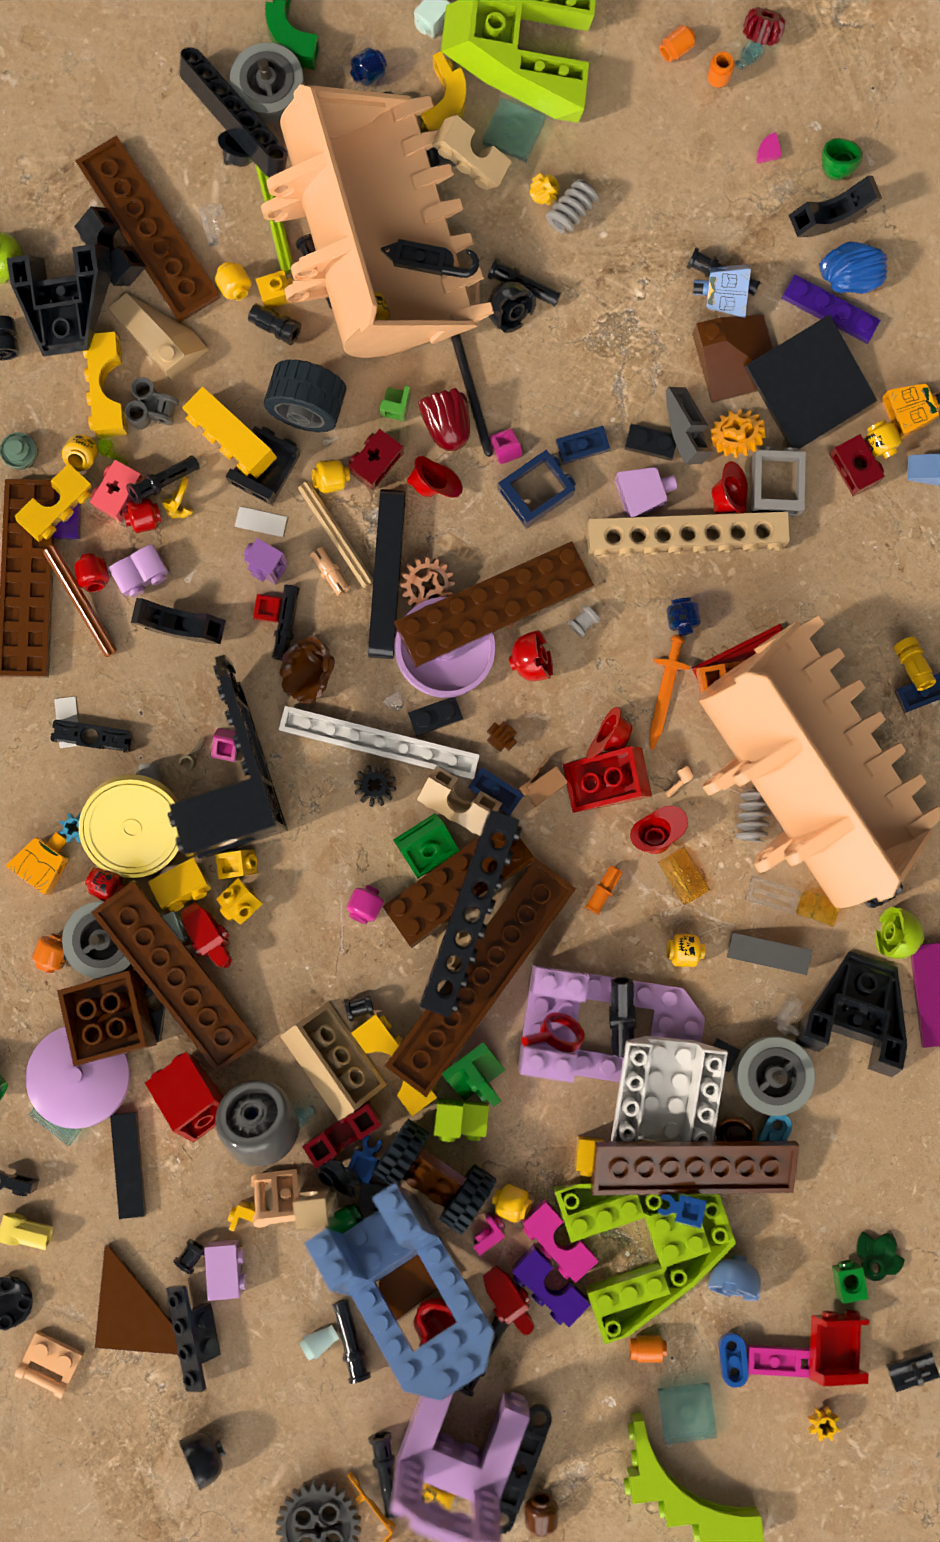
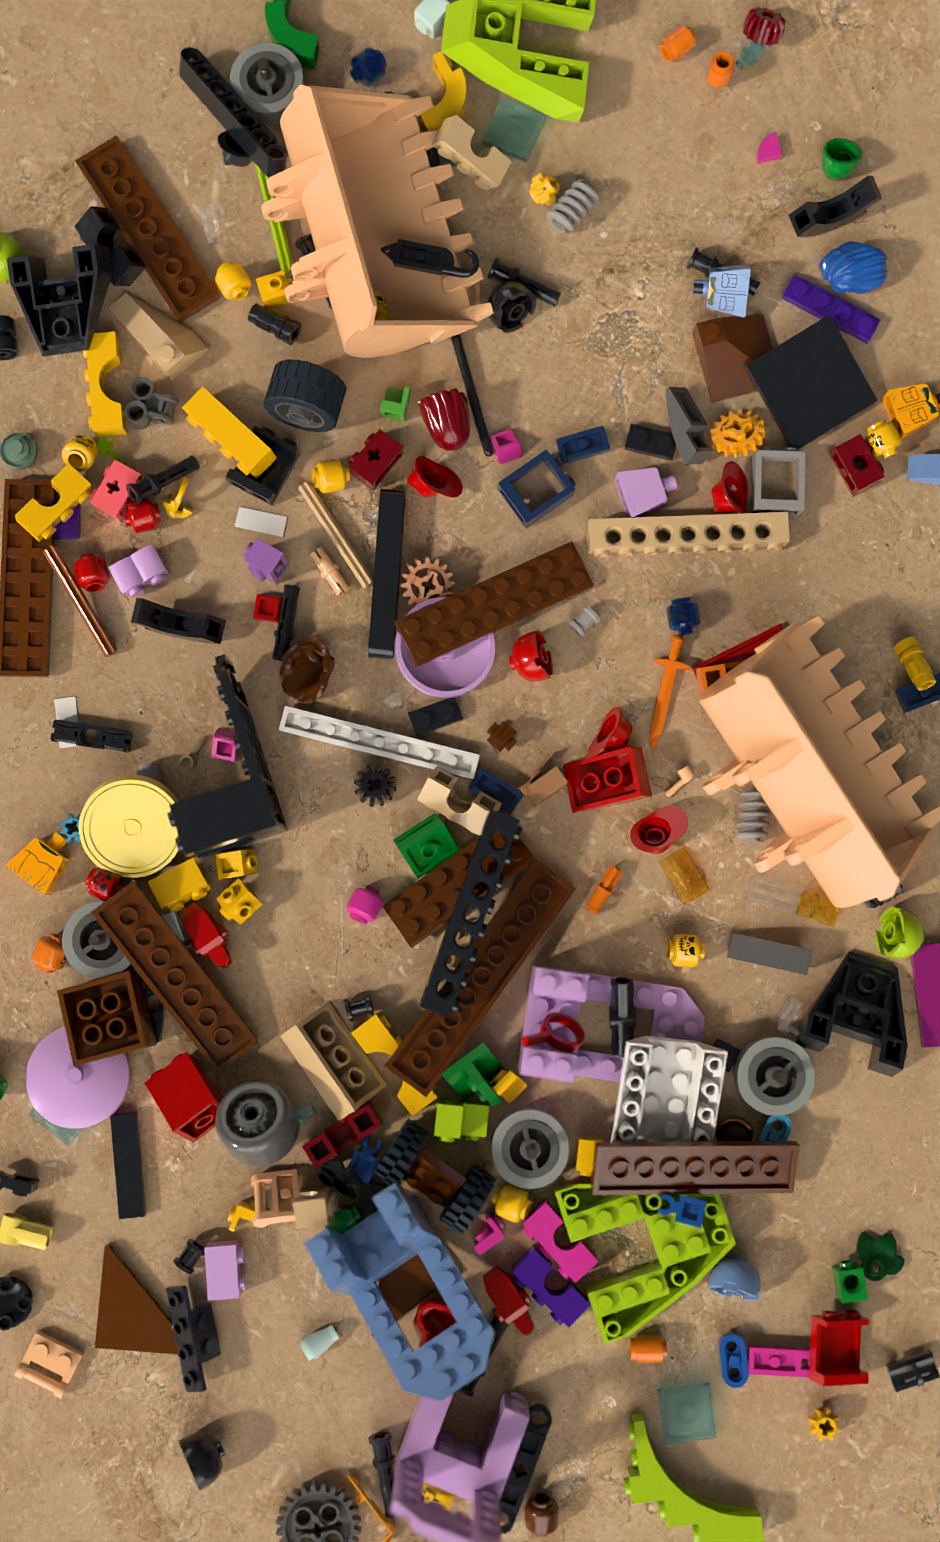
(353, 1353): black pin -> none
(508, 1084): none -> yellow bracket
(529, 1148): none -> wheel

